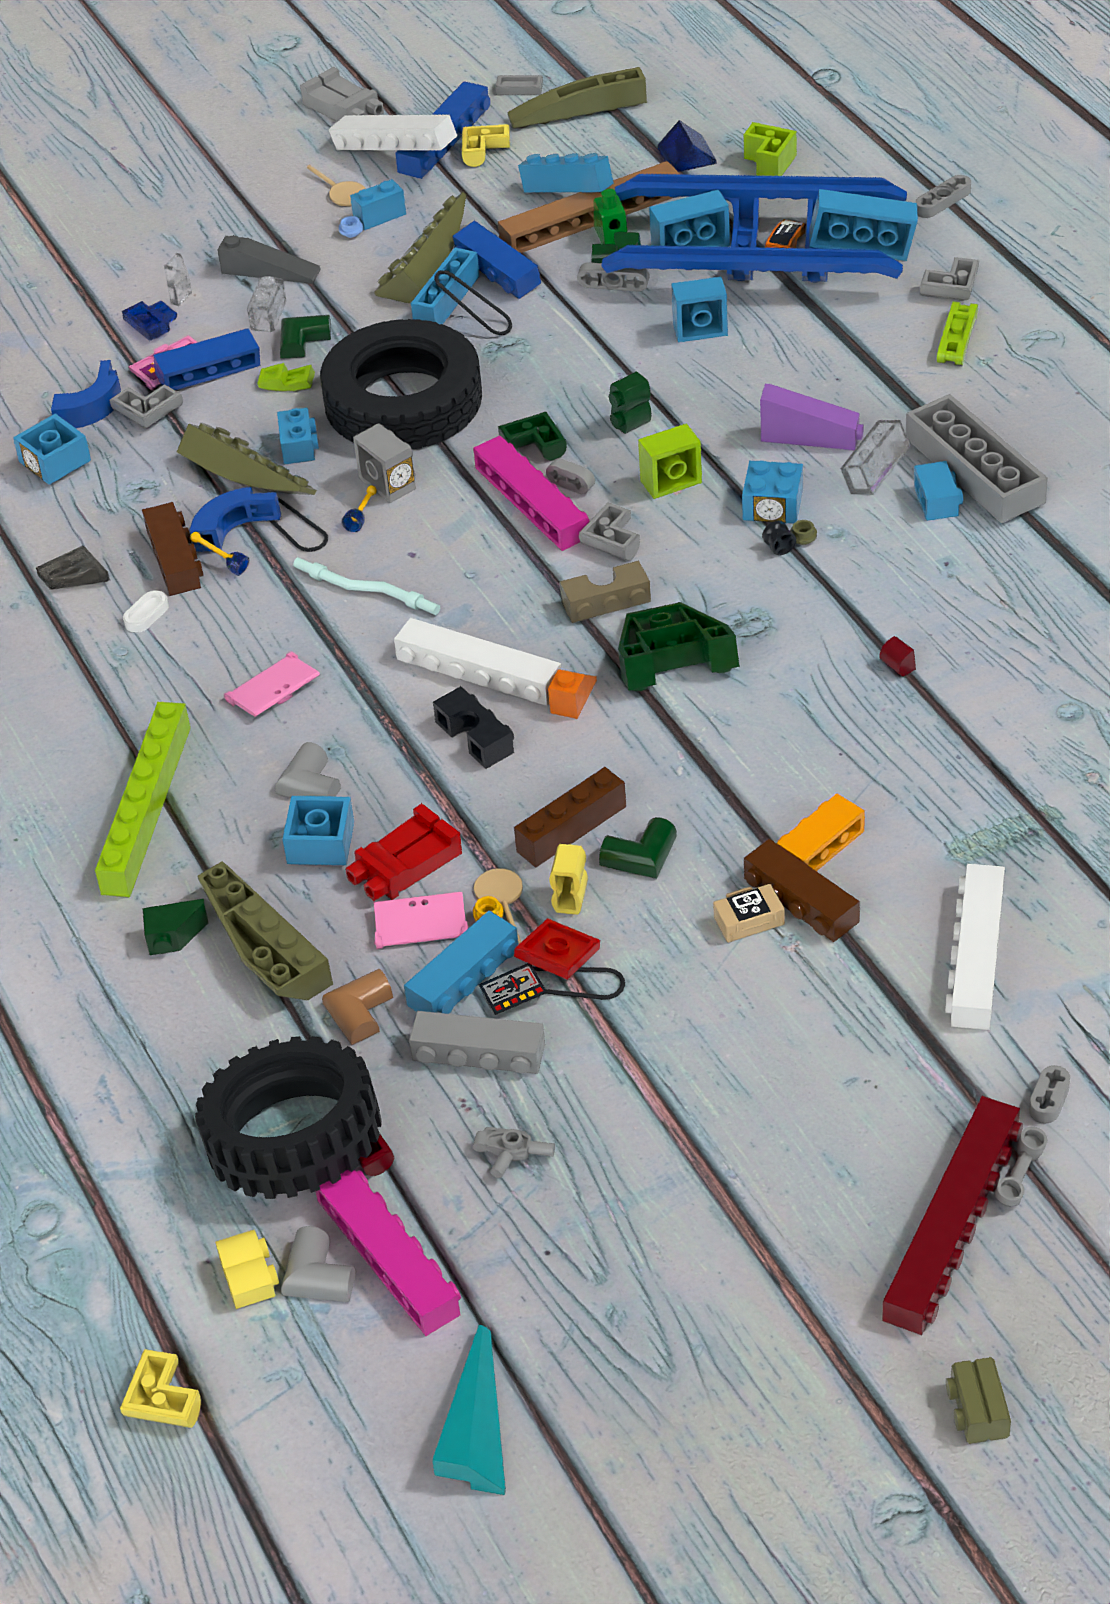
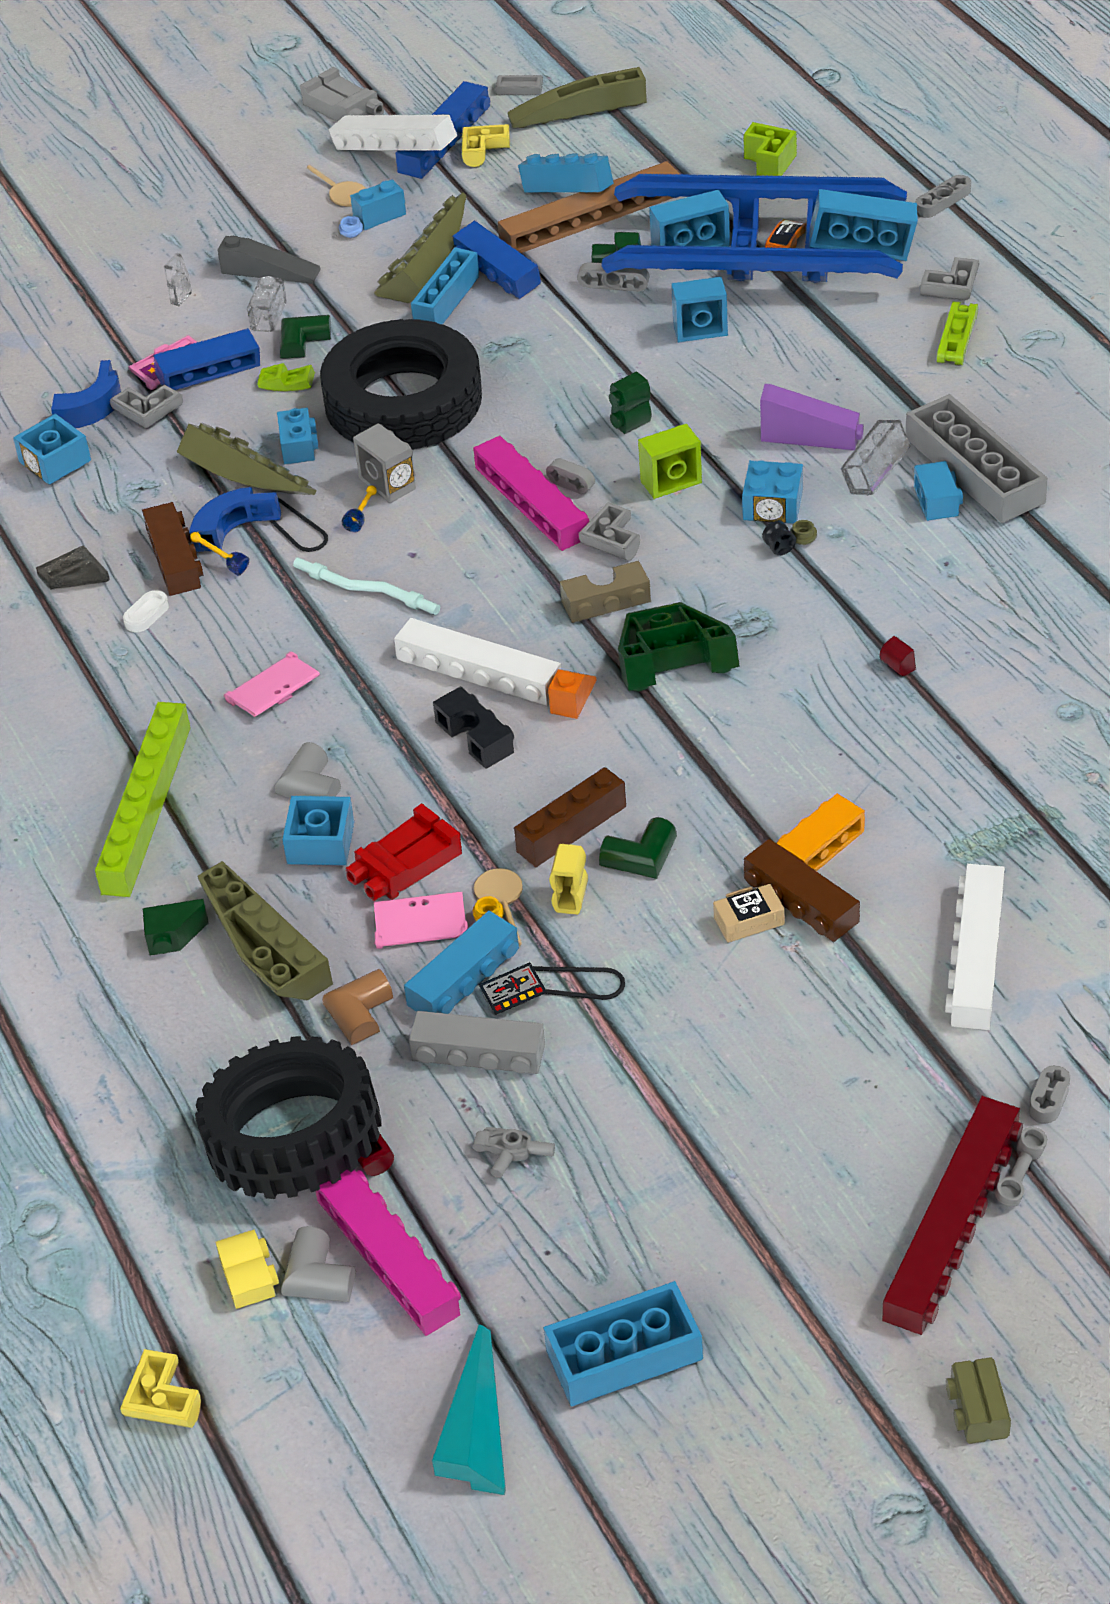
(150, 320): clear blue hinge -> none
(479, 296): black piece -> none
(537, 430): dark green brick -> none
(557, 948): red tile -> none
(607, 213): green torso -> none
(623, 1343): none -> dark azure brick
(685, 148): clear blue slope -> none

